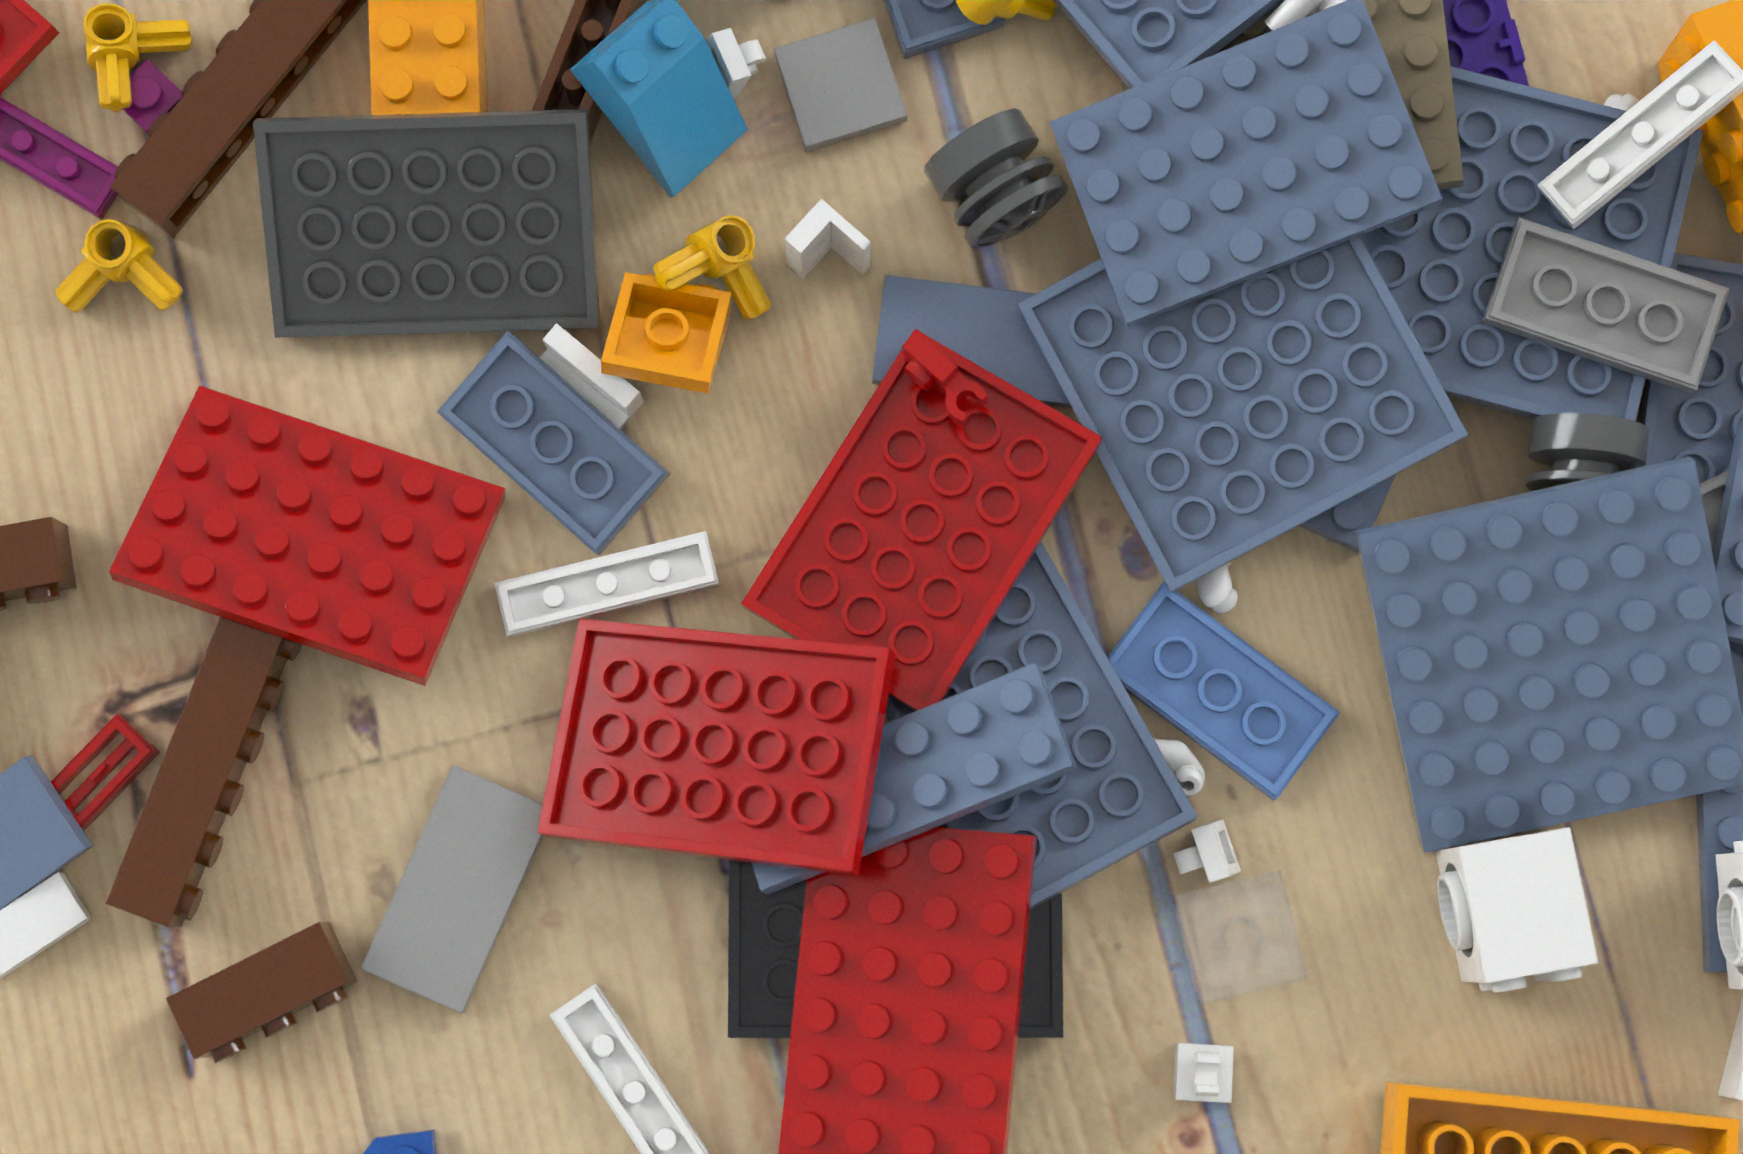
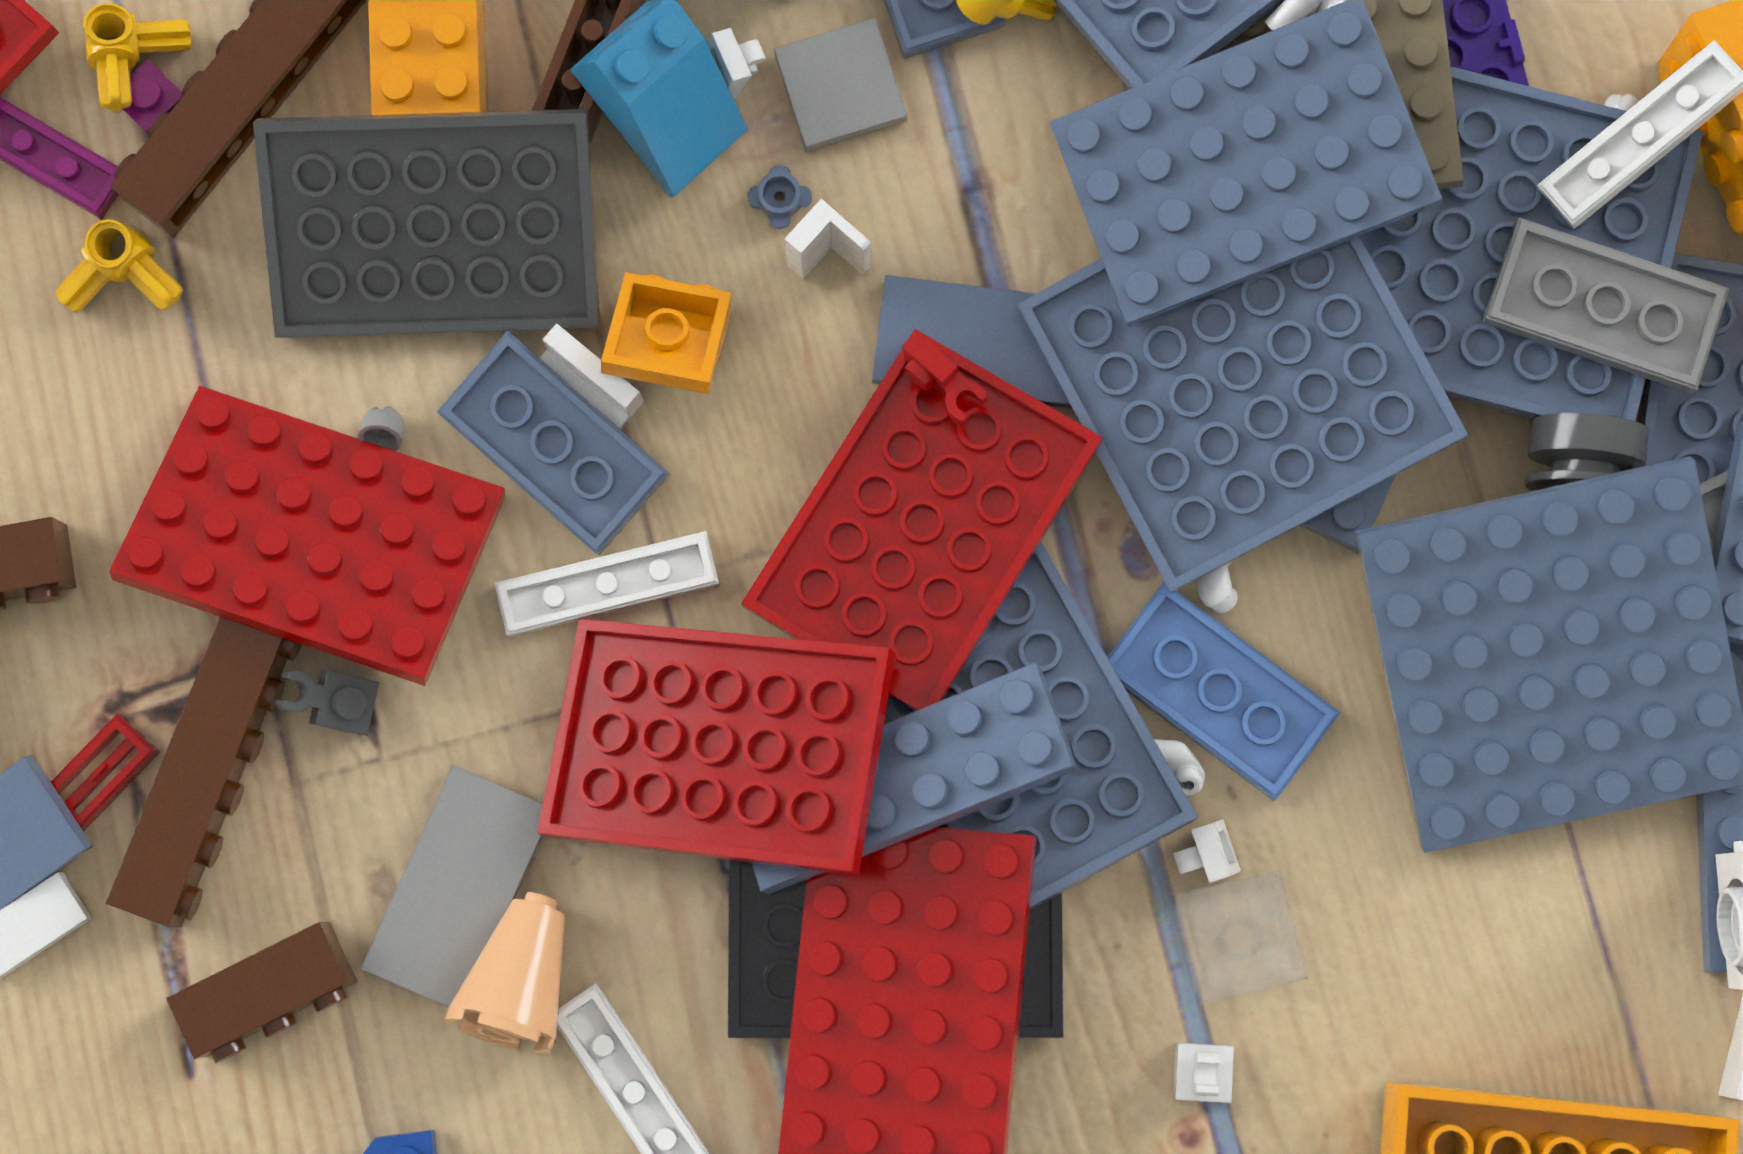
(336, 701): none -> dark grey plate
(378, 420): none -> light grey hinge
(516, 979): none -> light nougat cone
(705, 258): yellow axle -> none
(779, 181): none -> sand blue plate
(990, 171): dark grey wheel -> none
(1515, 910): white brick -> none

